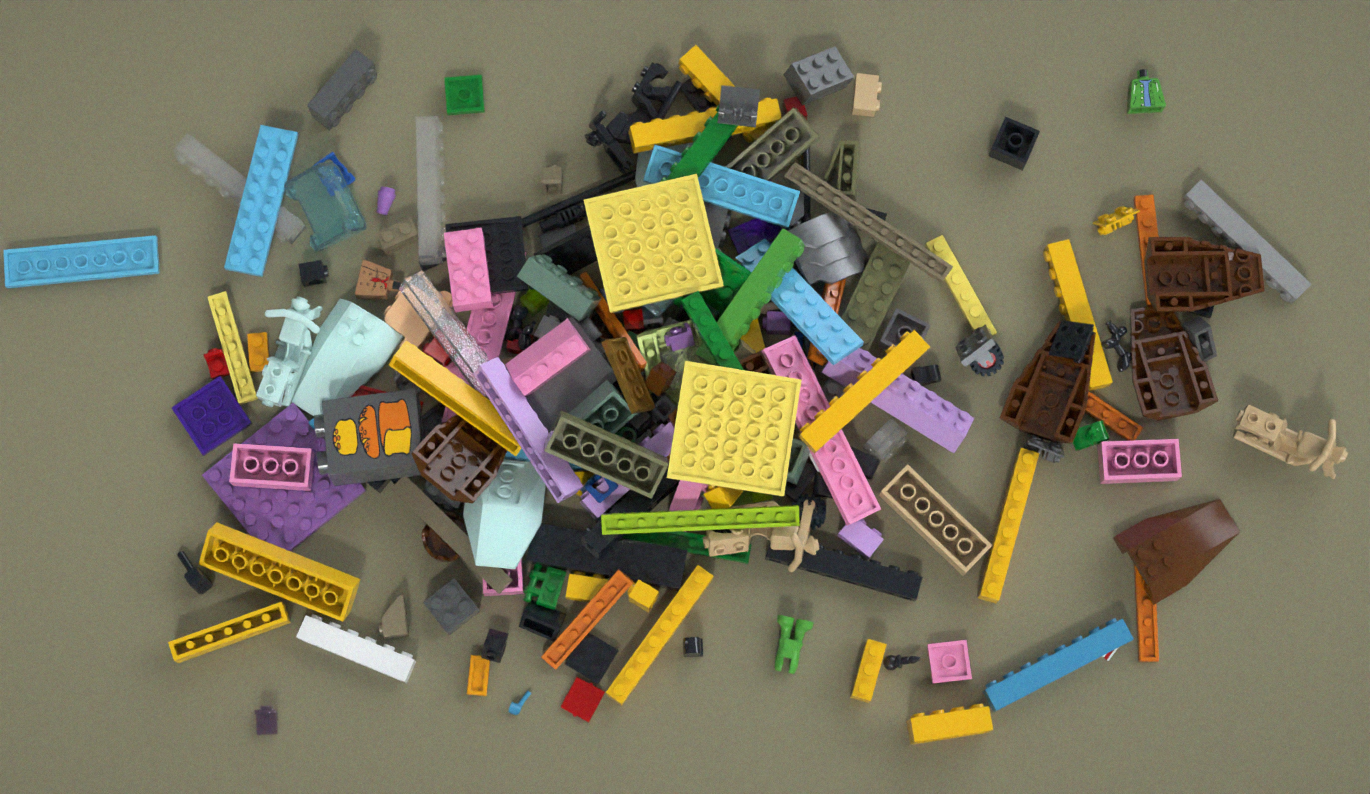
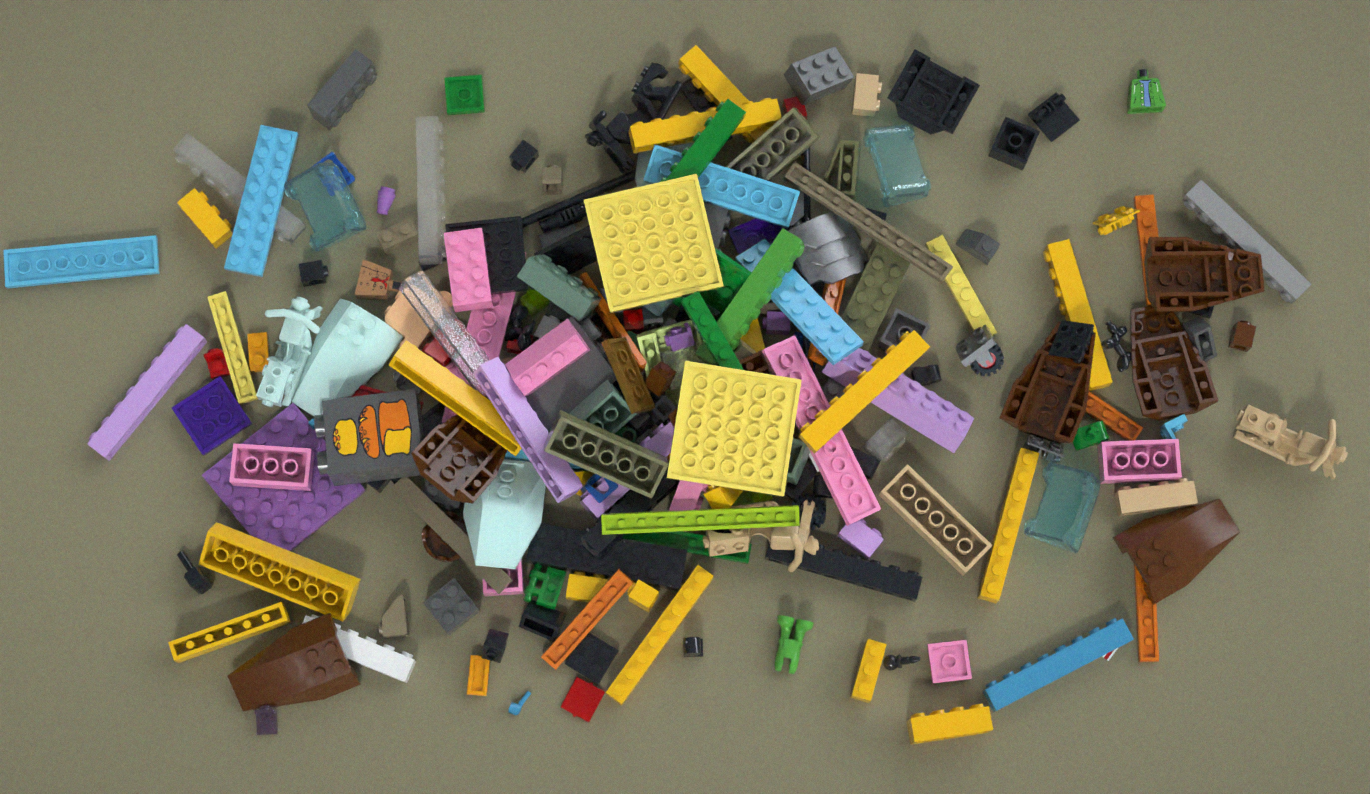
(147, 392): none -> lavender brick
(206, 217): none -> yellow brick
(296, 668): none -> reddish brown wedge
(523, 156): none -> black brick
(738, 106): dark grey hinge -> none
(897, 164): none -> clear light blue windscreen
(931, 95): none -> black slope
(978, 245): none -> dark grey slope
(1053, 116): none -> black hinge
(1064, 507): none -> clear light blue windscreen
(1155, 498): none -> tan brick
(1175, 425): none -> medium azure bracket
(1242, 336): none -> reddish brown brick

